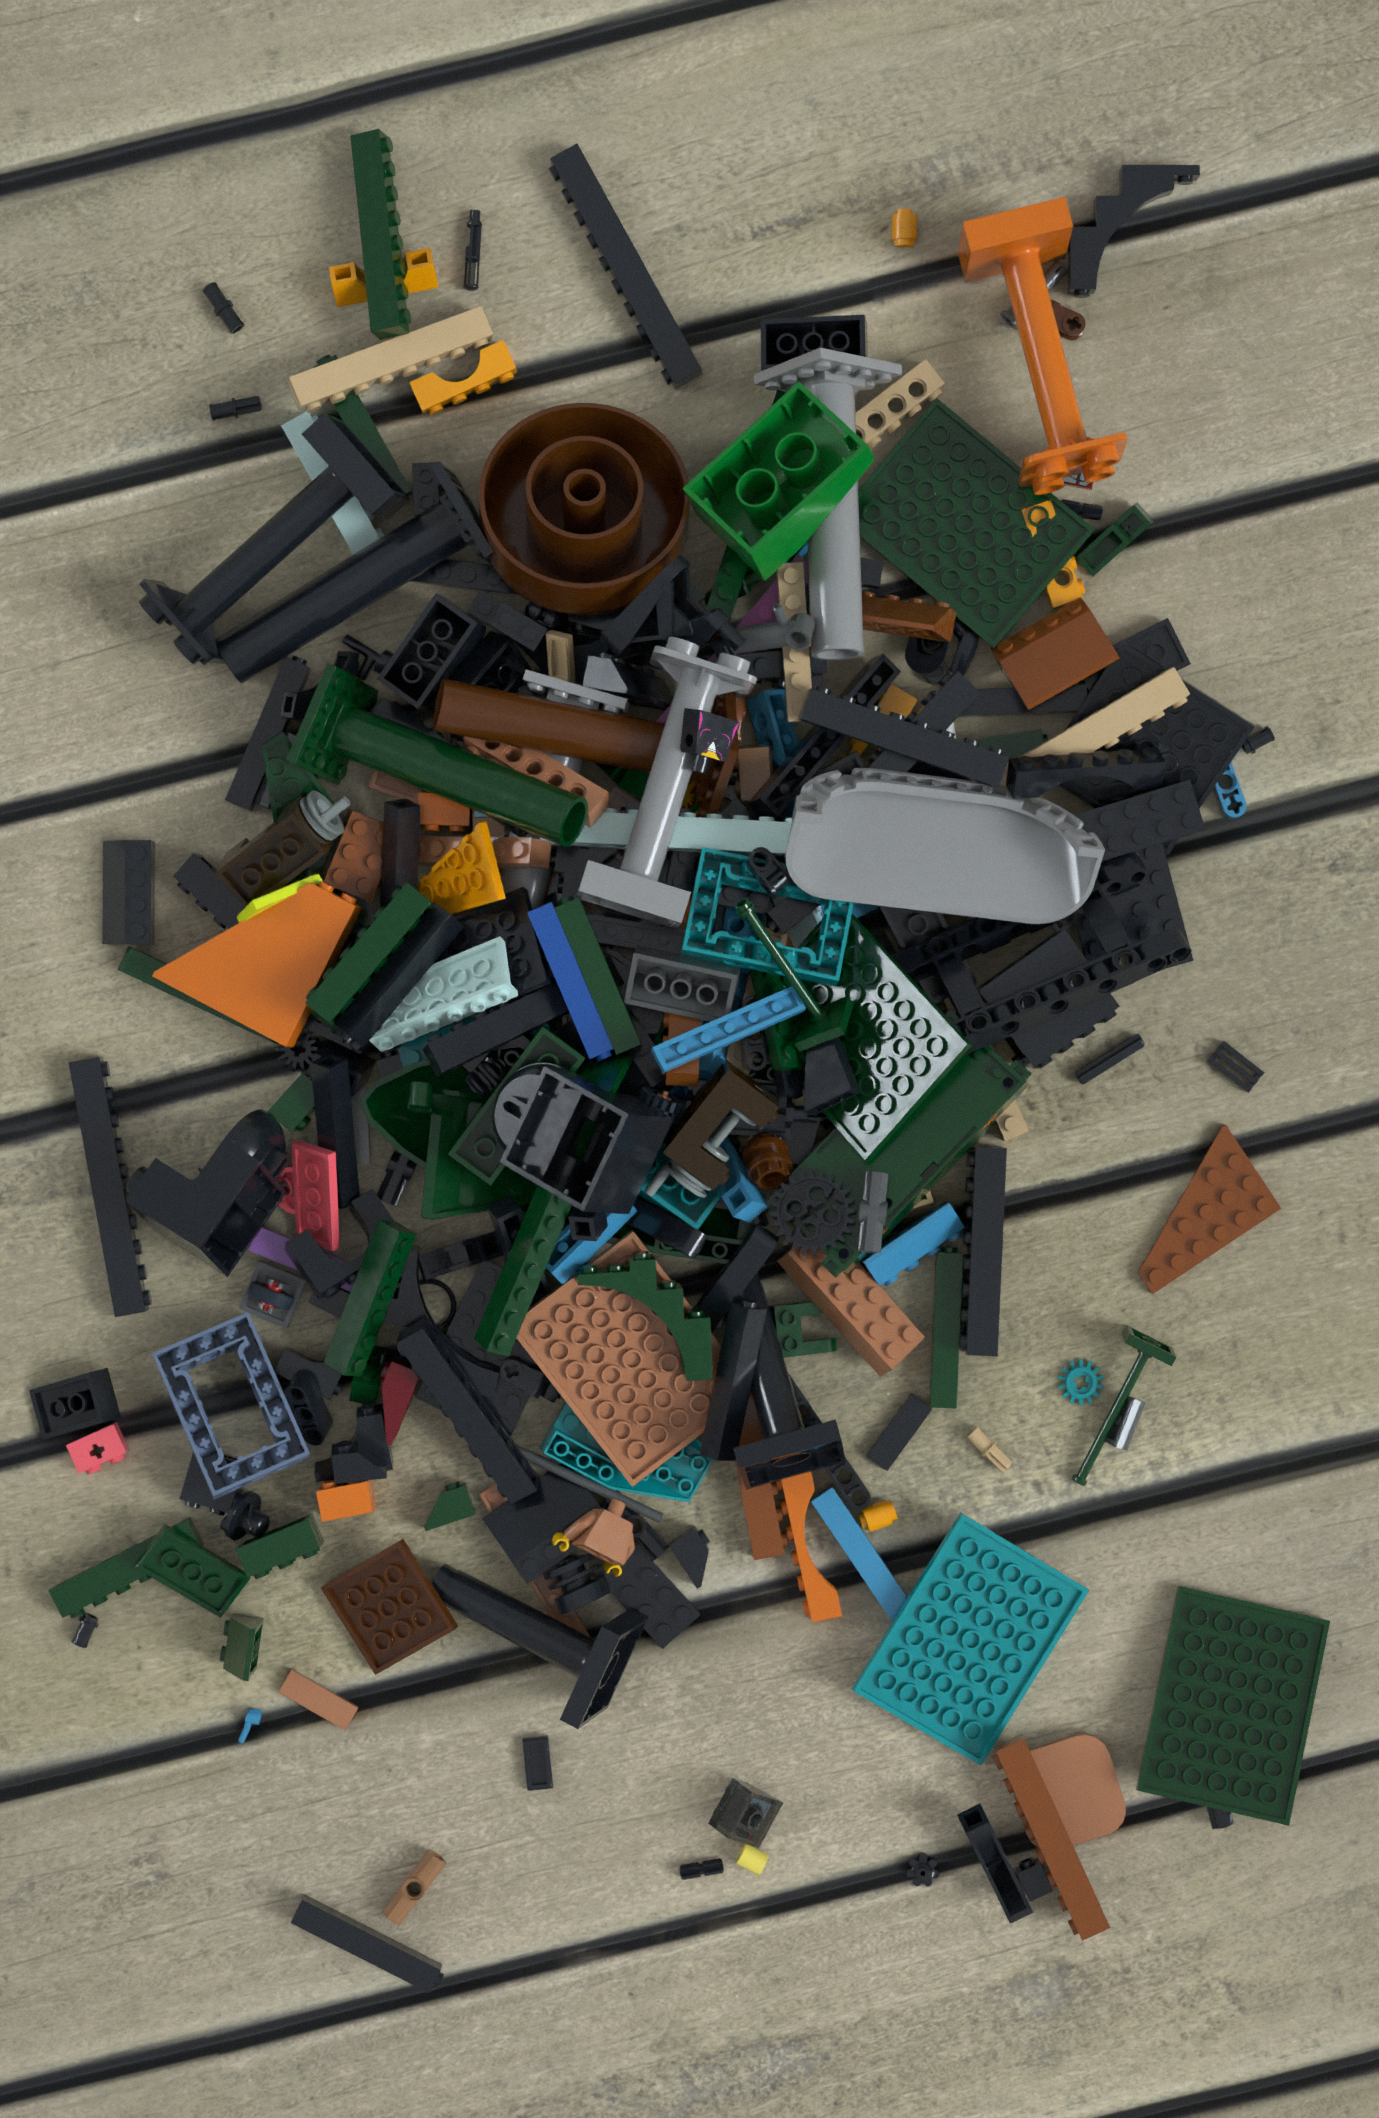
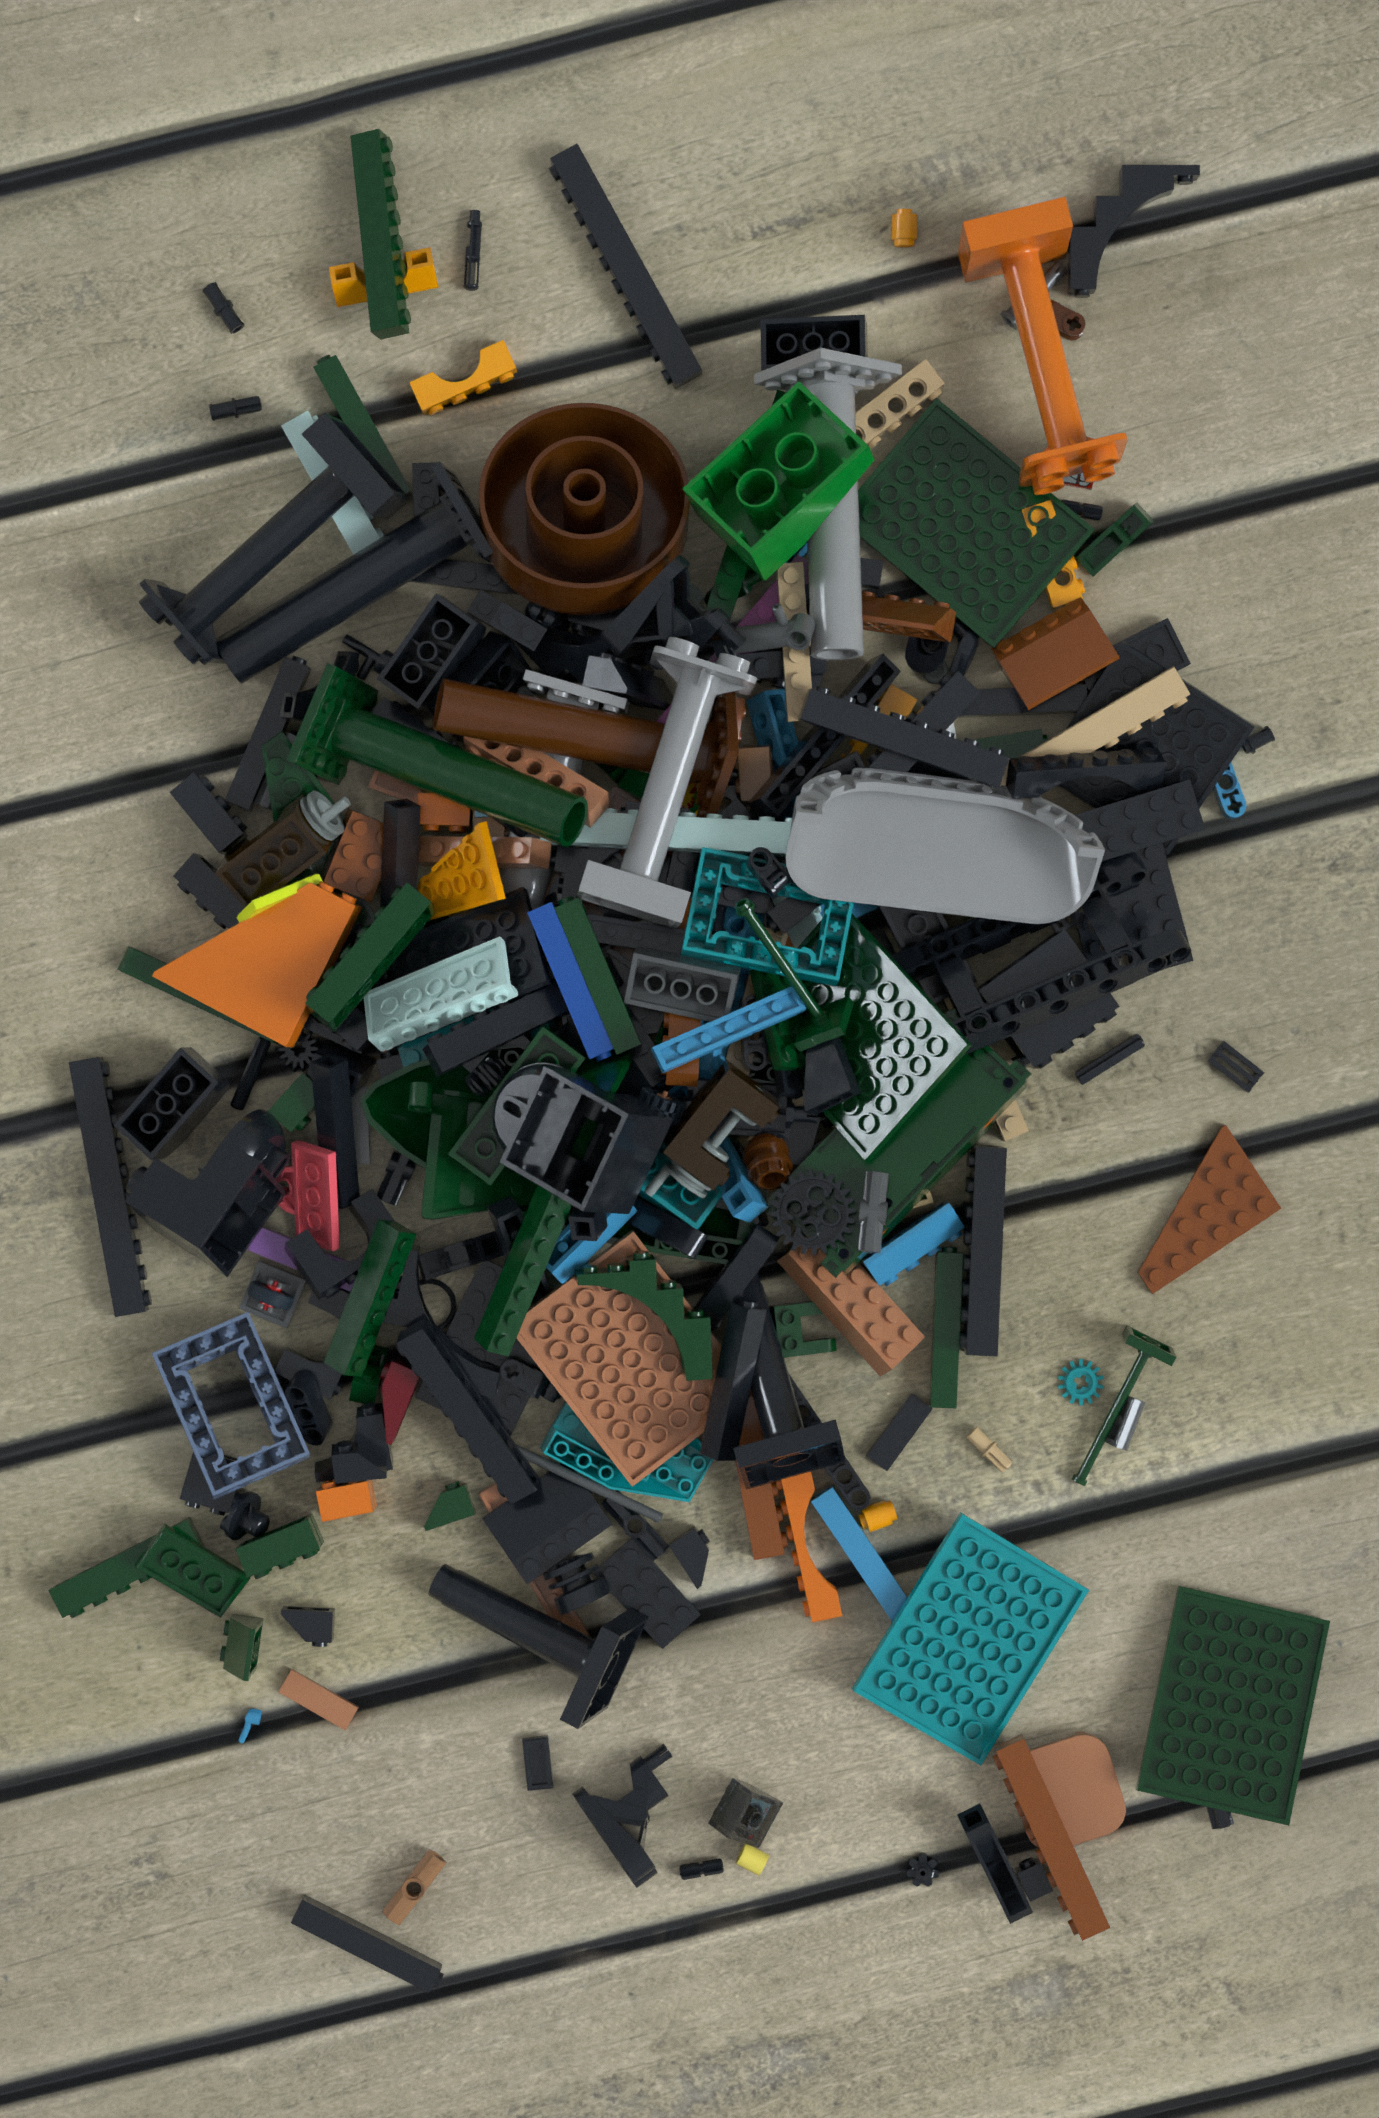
(75, 1403): black slope -> none
(85, 1630): black pin -> none
(108, 1437): coral brick -> none
(128, 892): black slope -> none
(173, 1104): none -> black brick
(210, 812): none -> black brick
(250, 1073): none -> black axle
(311, 1623): none -> black slope
(389, 1606): reddish brown plate -> none
(390, 359): tan brick -> none
(398, 976): black brick -> none
(560, 655): tan tile -> none
(602, 1535): nougat torso -> none
(630, 1810): none -> black connector
(706, 737): black torso -> none

